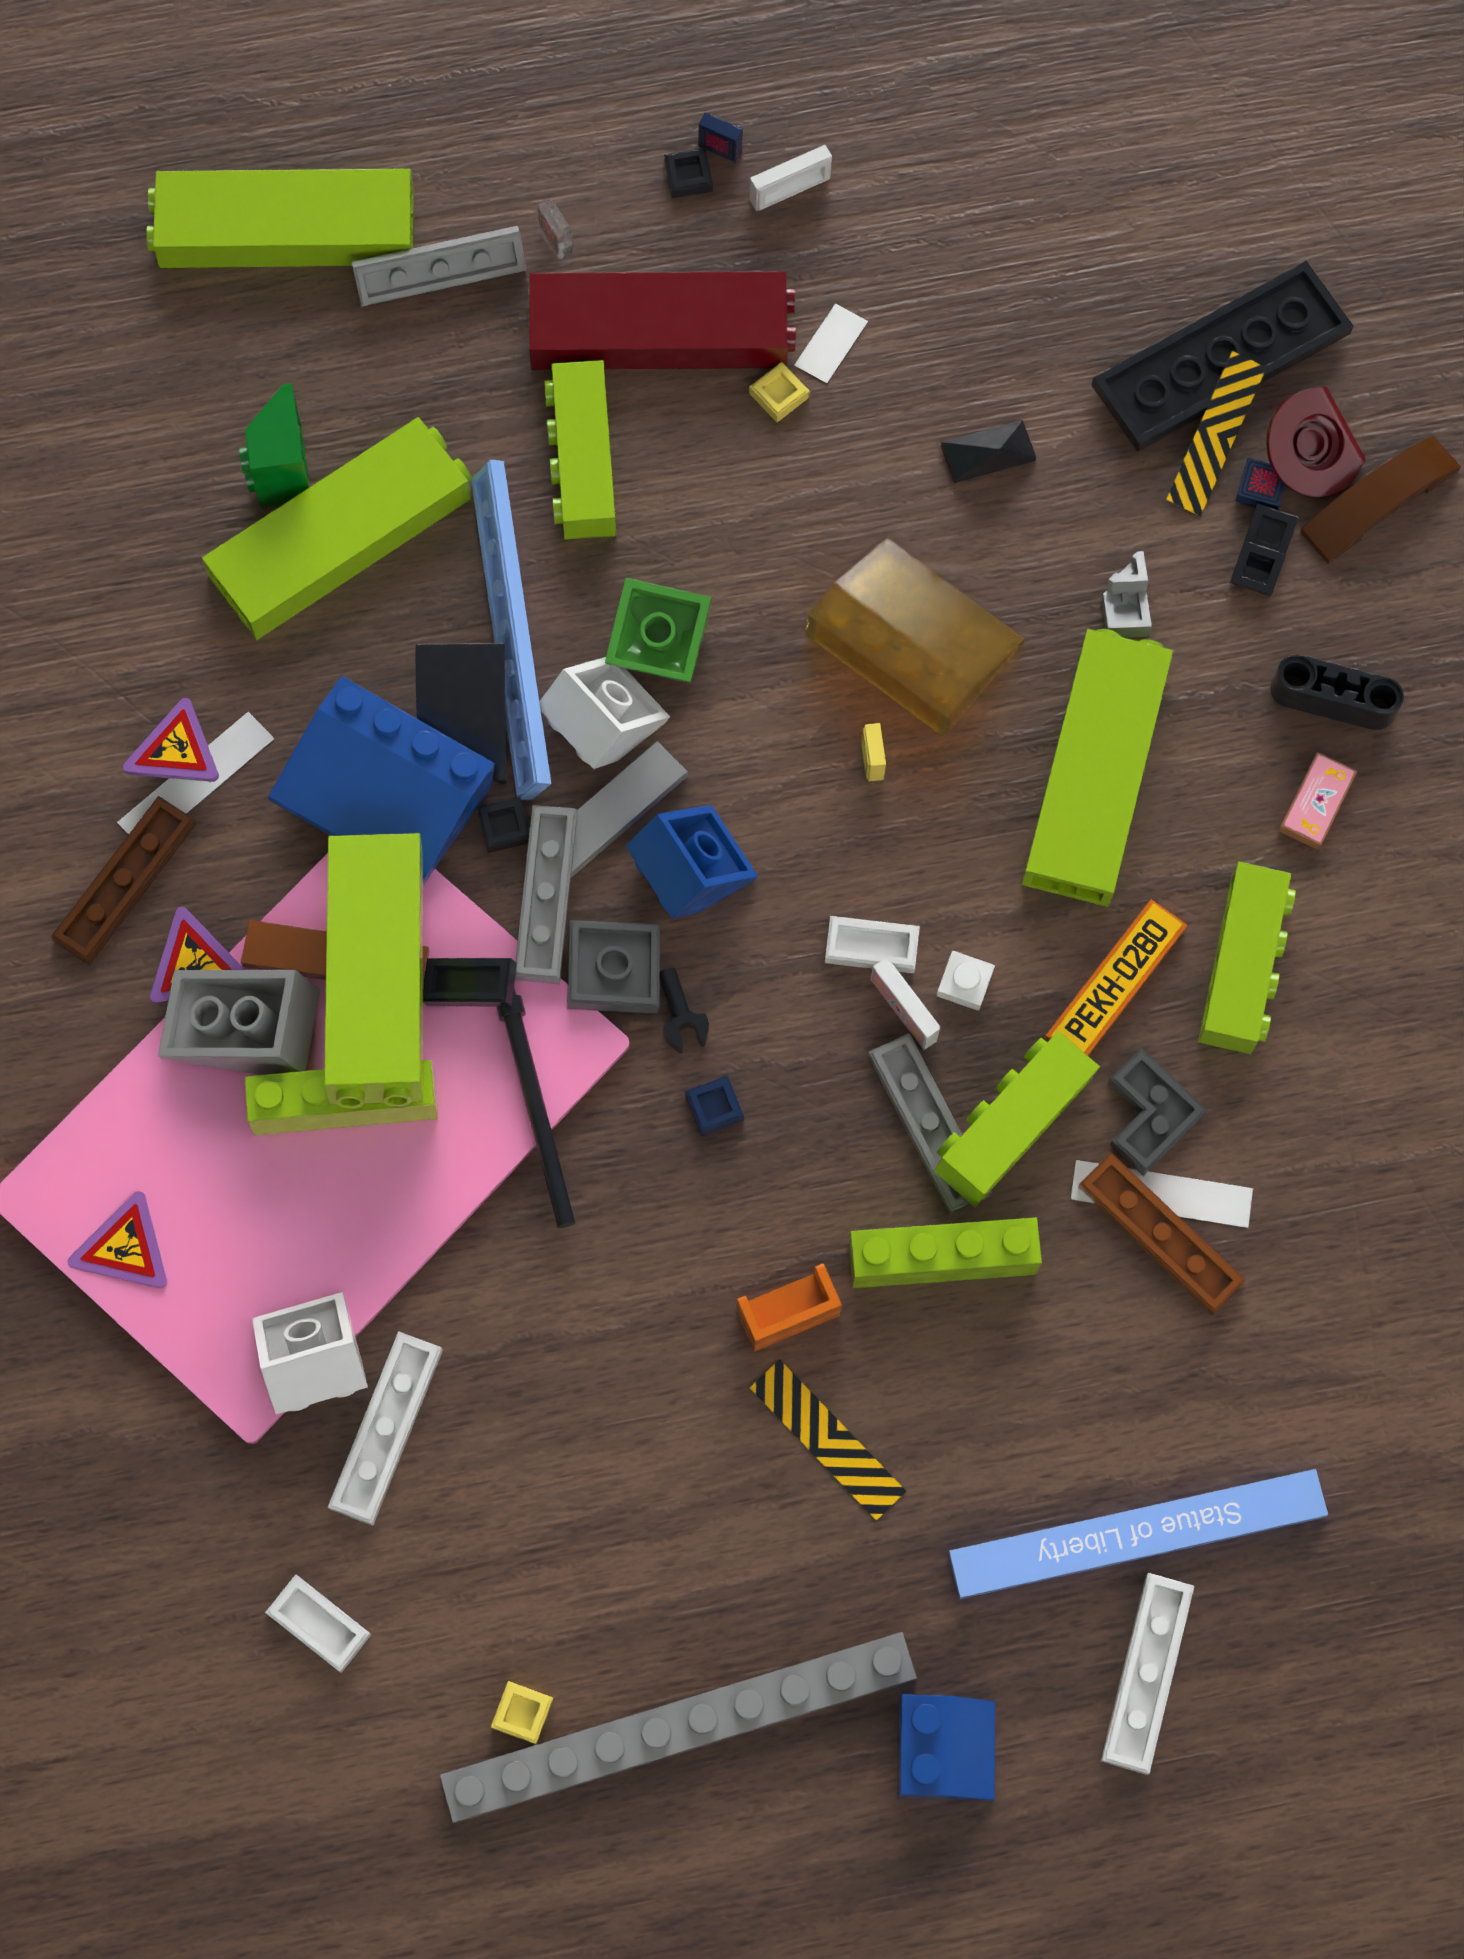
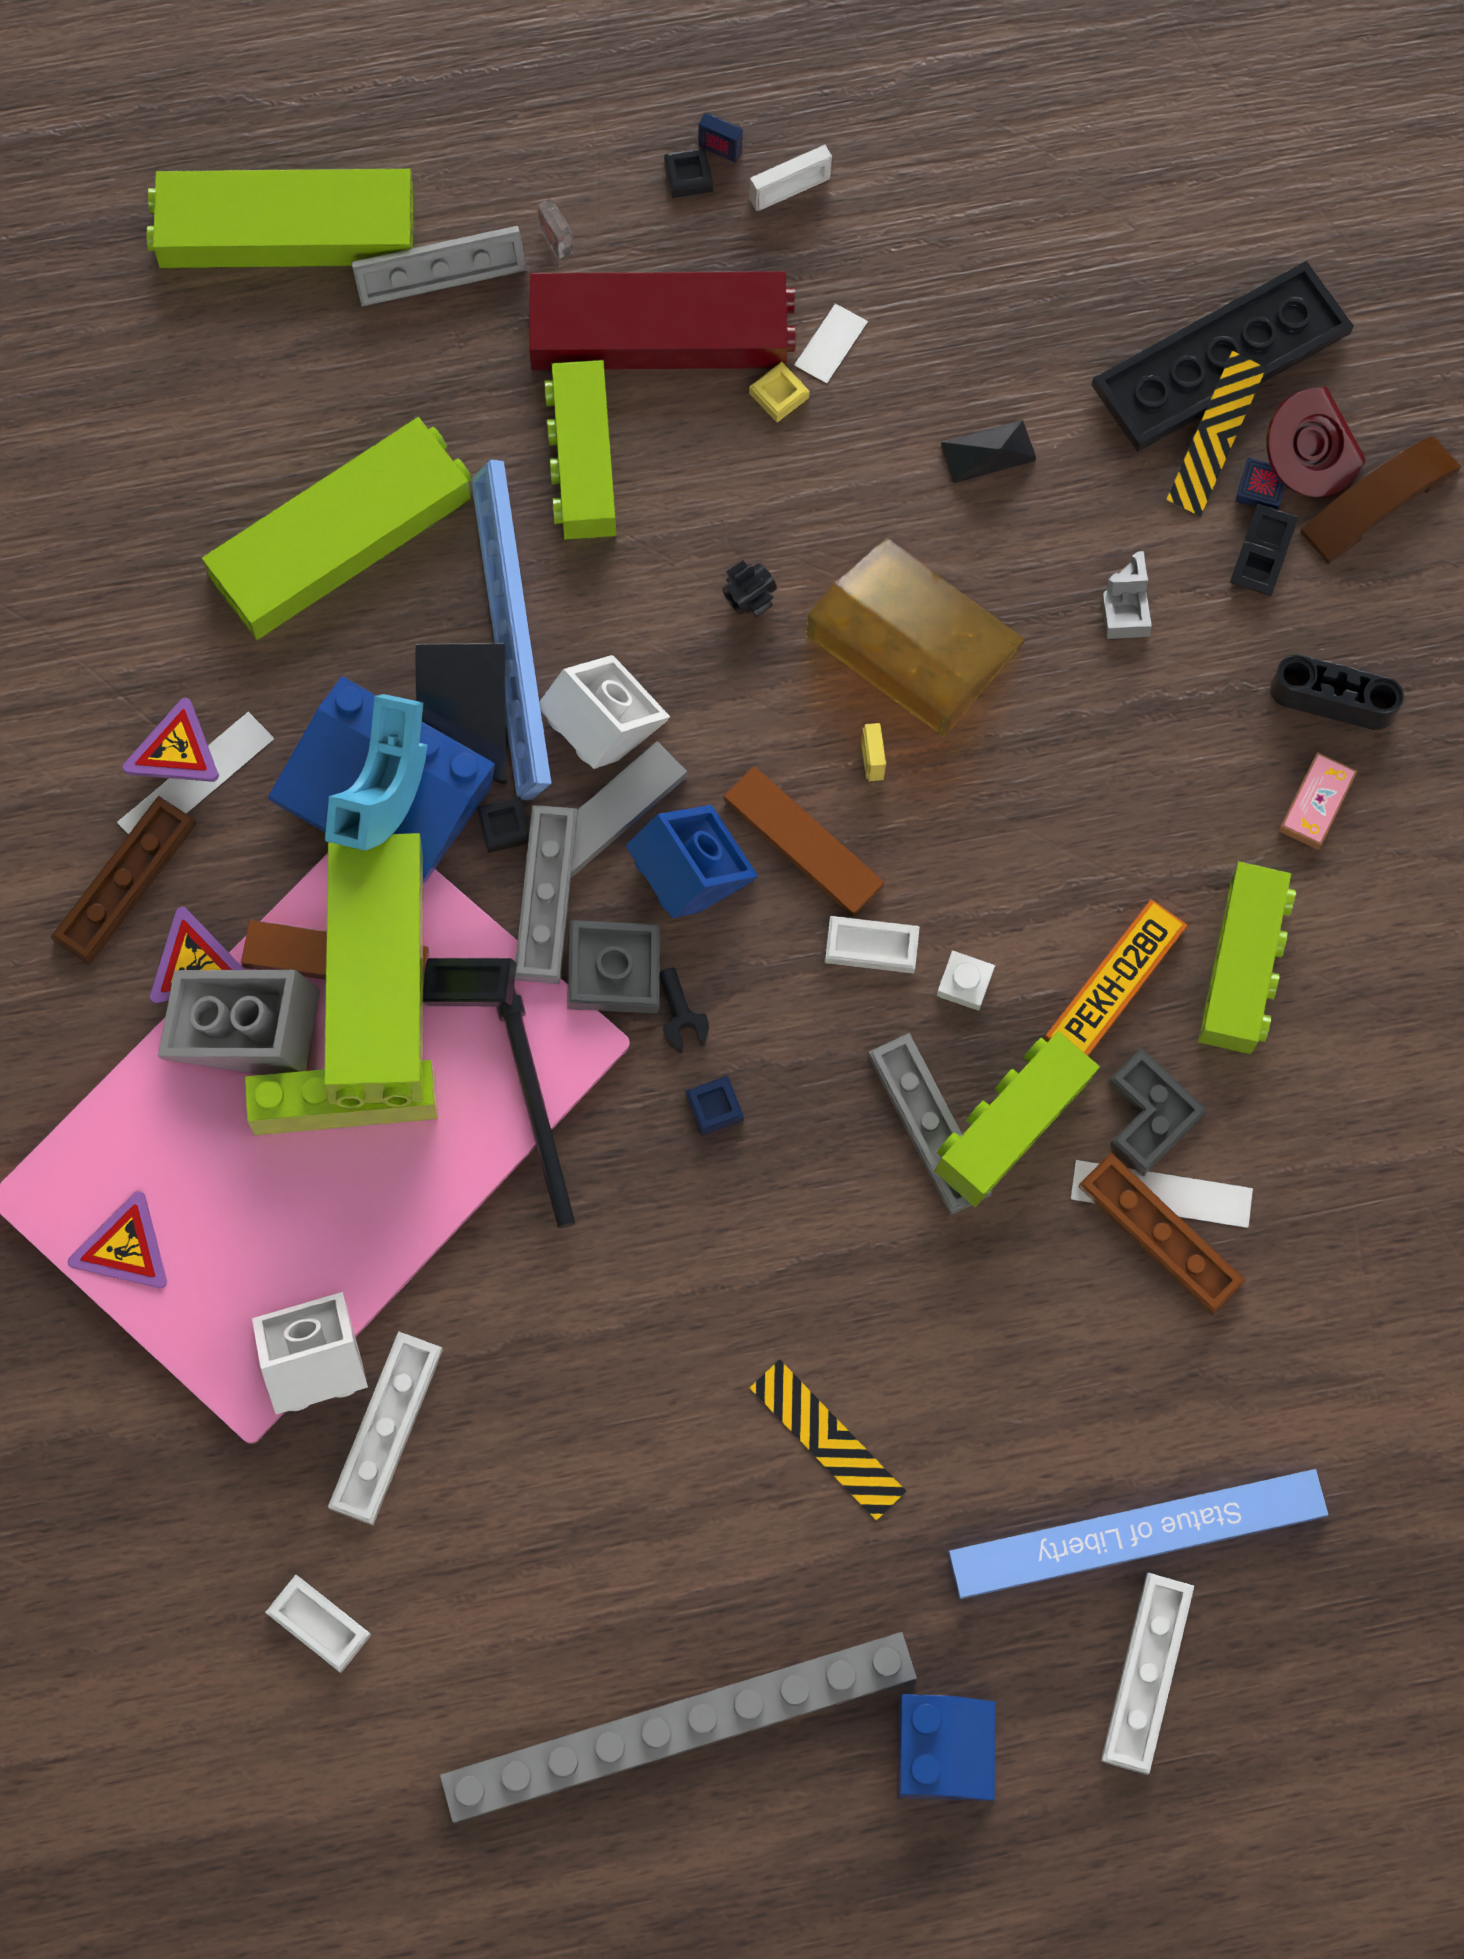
(276, 451): green slope -> none
(389, 781): none -> medium azure arch
(522, 1712): light yellow tile -> none
(658, 630): bright green slope -> none
(749, 588): none -> black gear
(789, 1309): orange panel -> none
(803, 841): none -> dark orange tile
(905, 1003): white tile -> none
(944, 1252): lime brick -> none
(1098, 767): lime brick -> none

